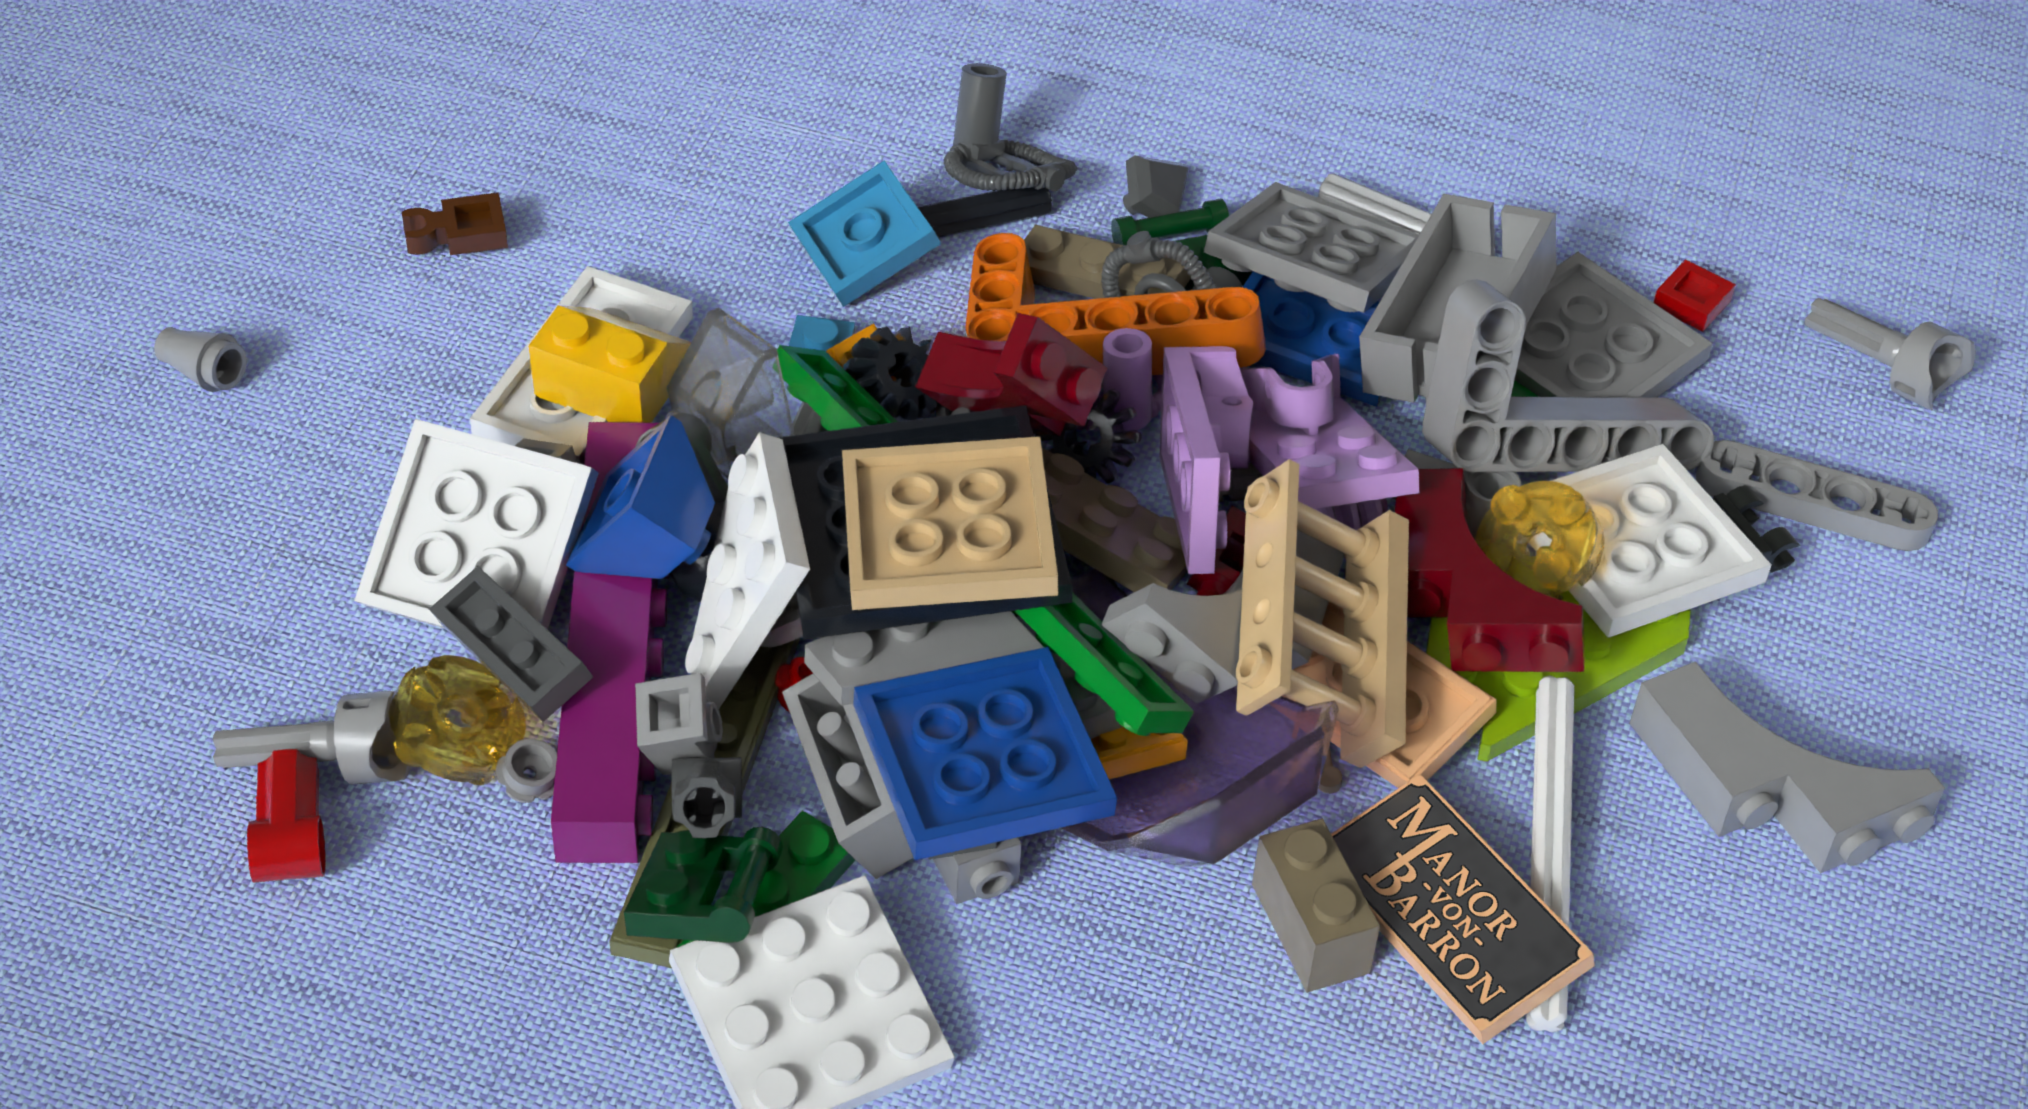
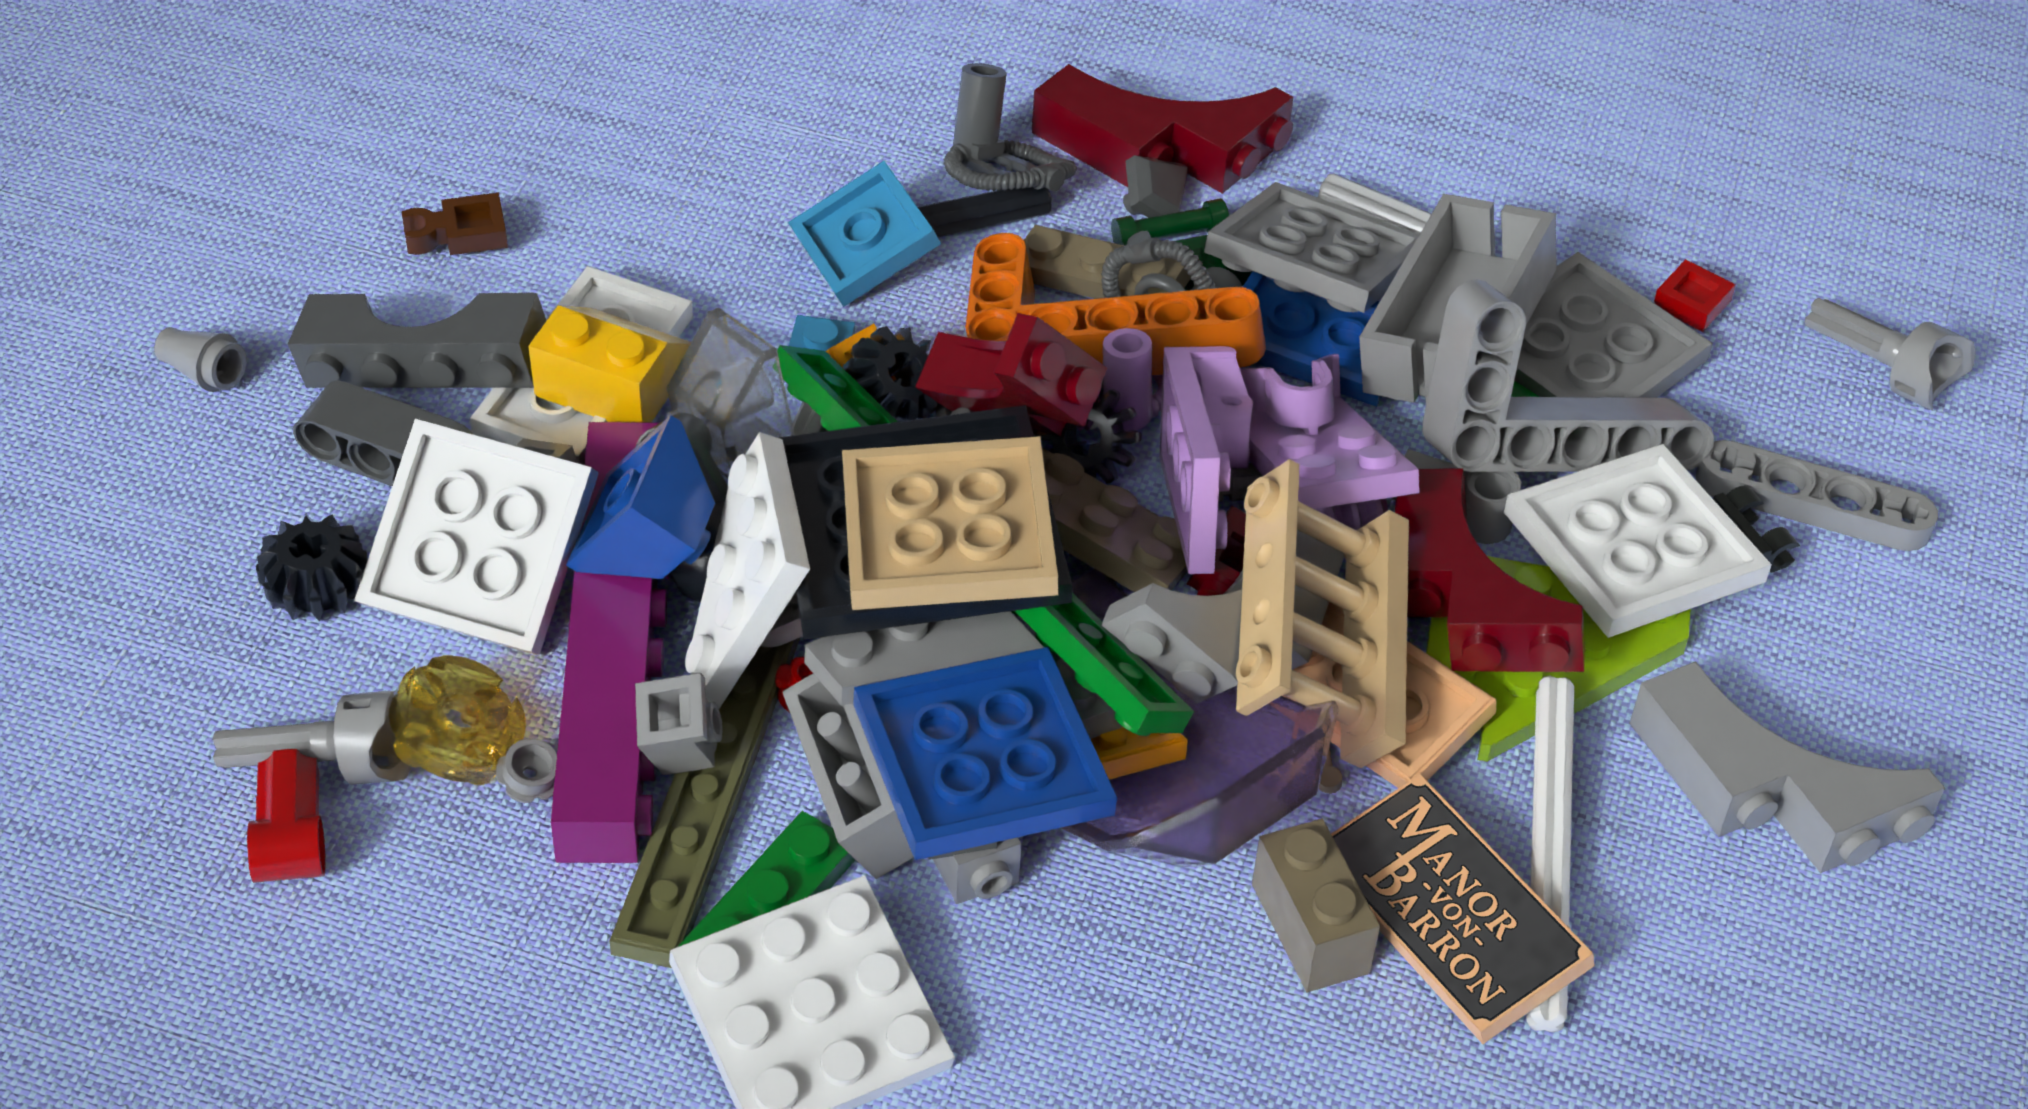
(311, 566): none -> black gear
(361, 430): none -> dark grey beam
(471, 349): none -> dark grey arch
(511, 643): dark grey plate -> none
(684, 877): dark green plate -> none
(706, 793): dark grey piece -> none
(1111, 124): none -> dark red arch
(1559, 513): clear yellow plate -> none

